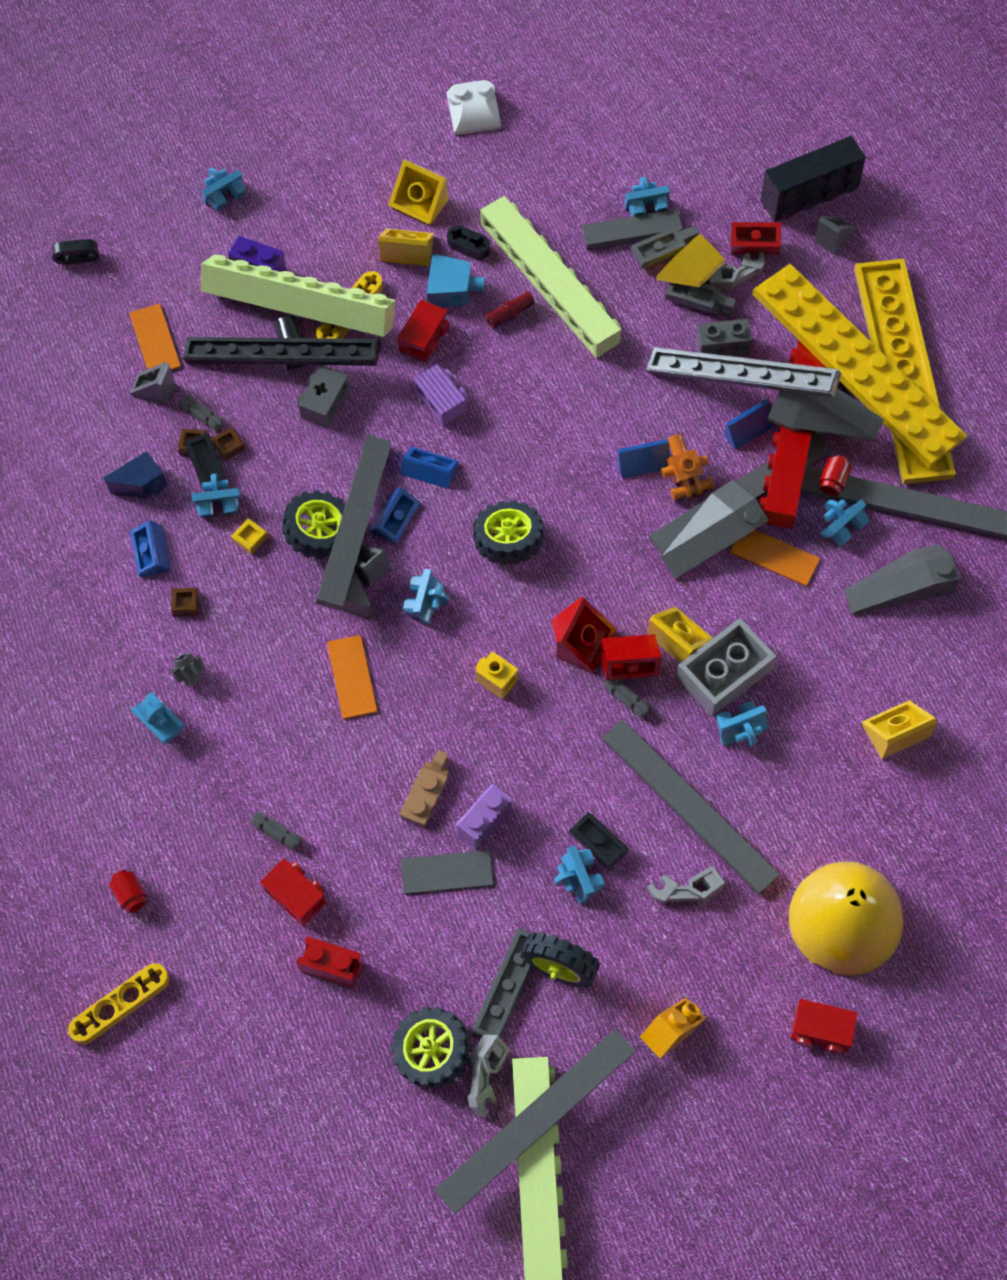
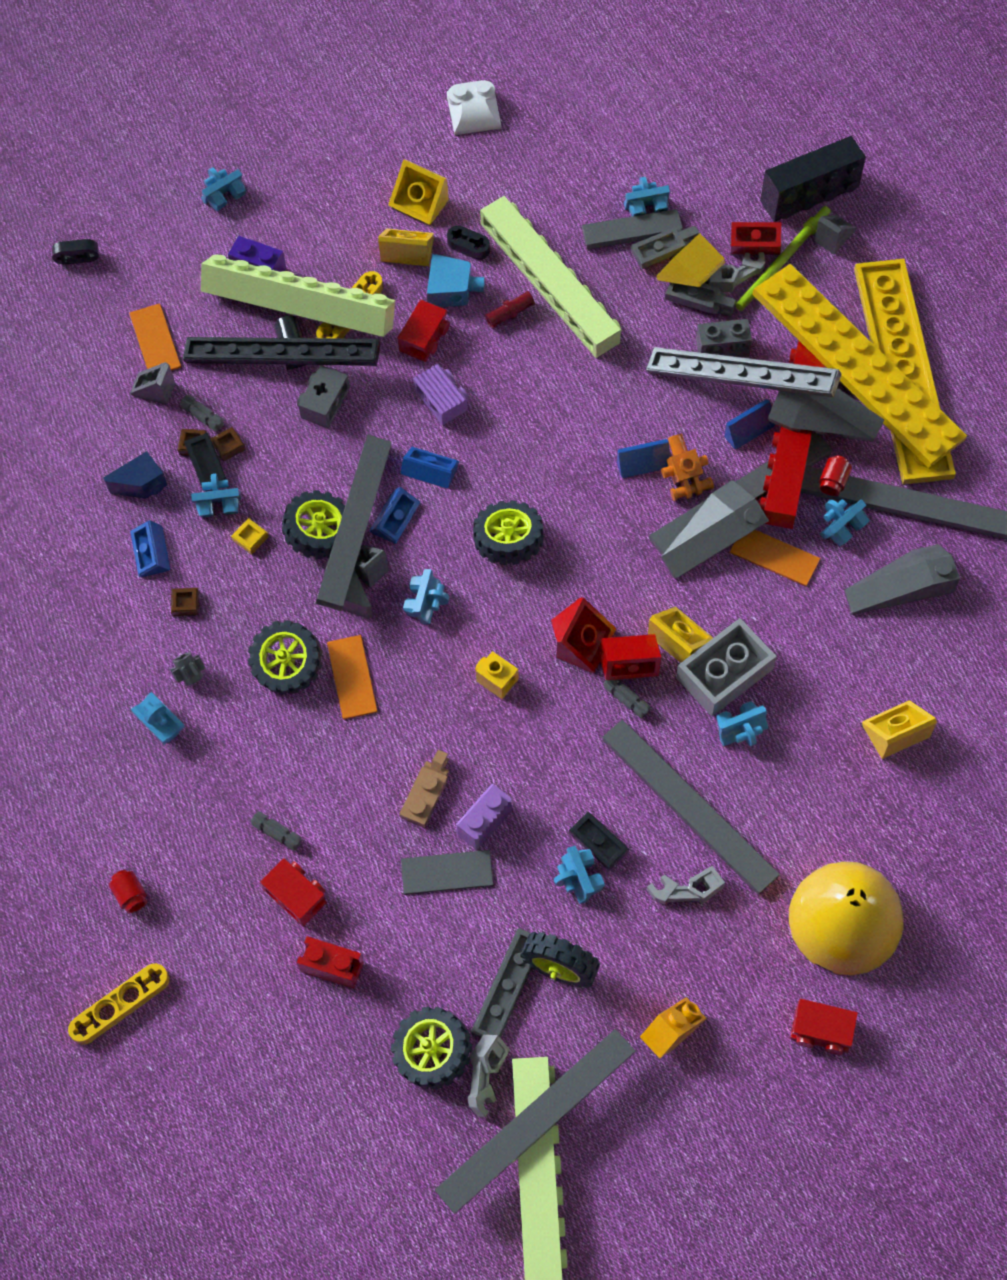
(262, 646): none -> black wheel
(810, 227): none -> lime bar

